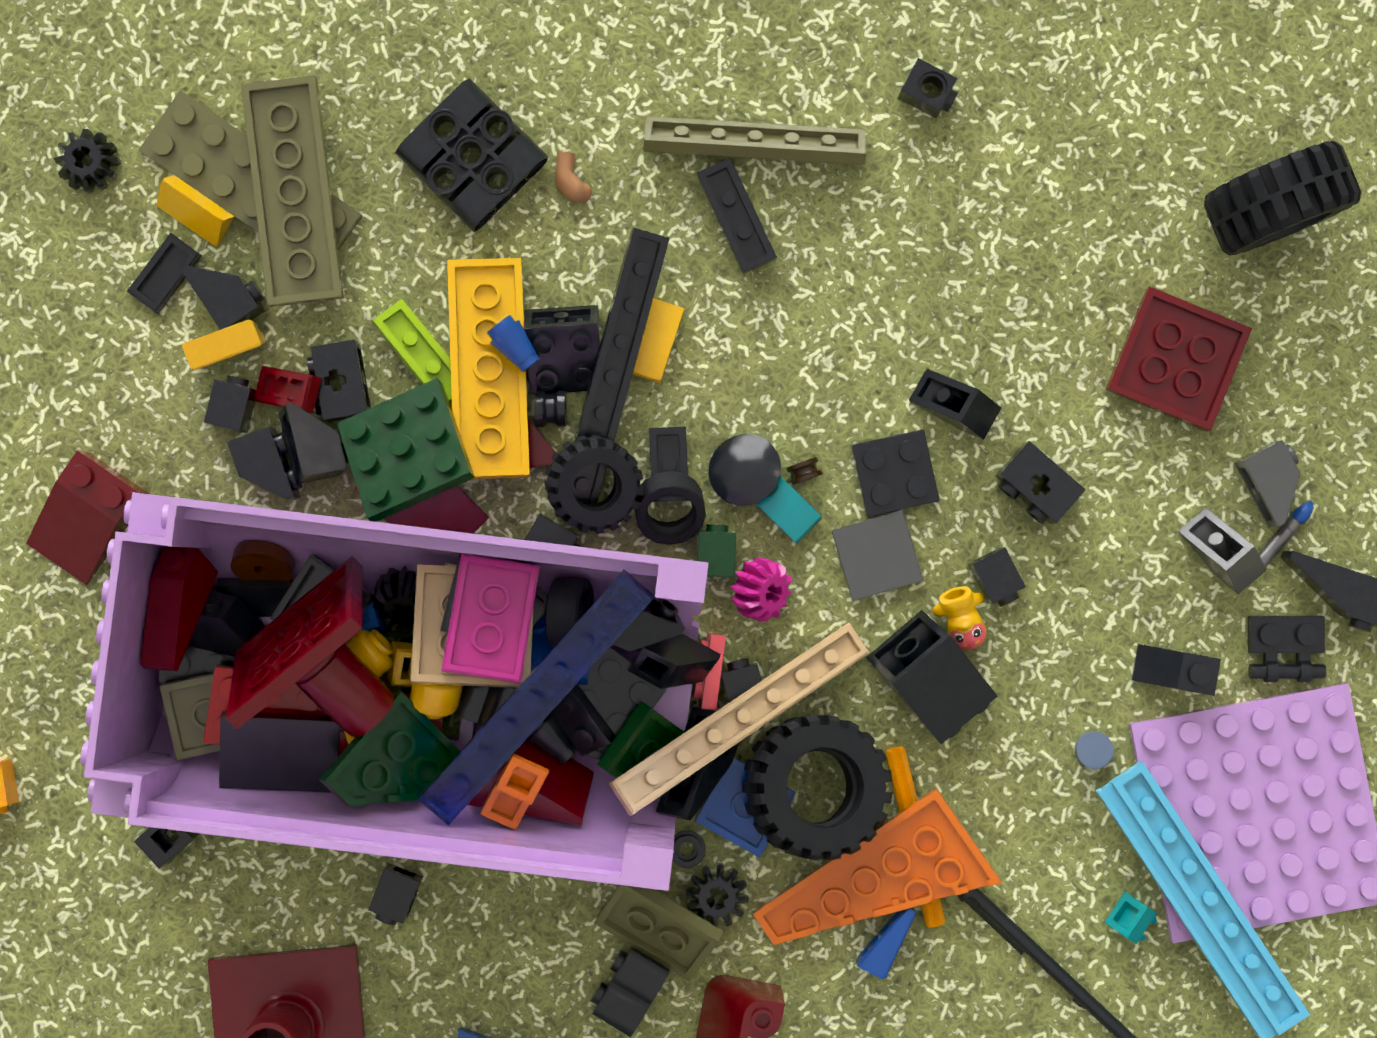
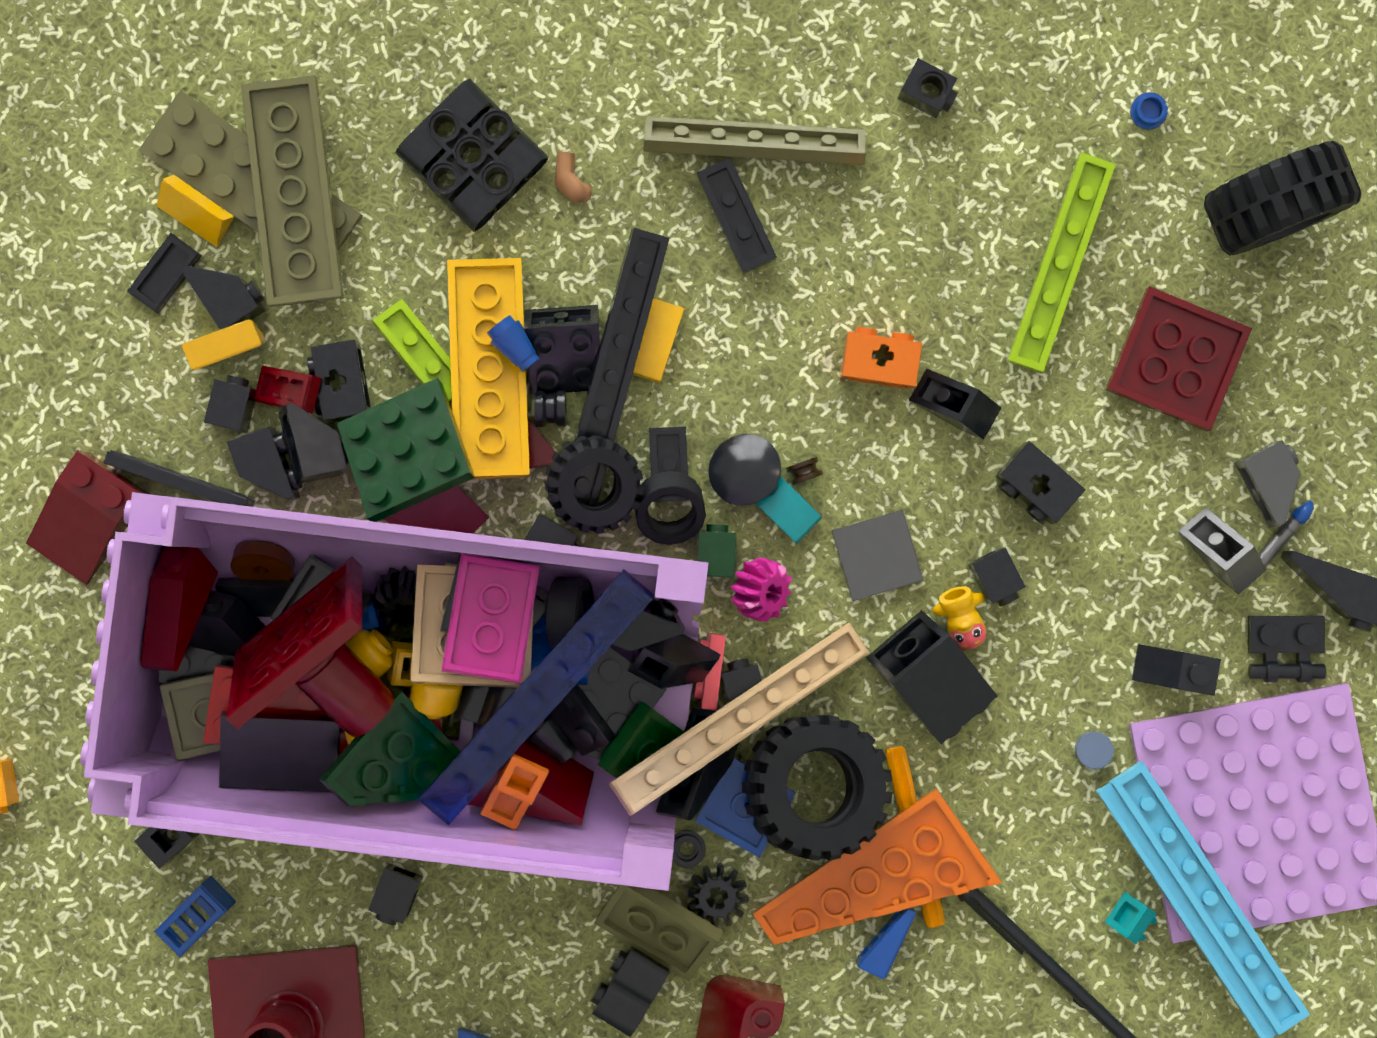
(80, 173): black gear -> none
(176, 479): none -> black tile
(211, 899): none -> blue slope
(895, 473): black plate -> none
(898, 372): none -> orange brick
(1061, 262): none -> lime plate
(1148, 111): none -> blue plate

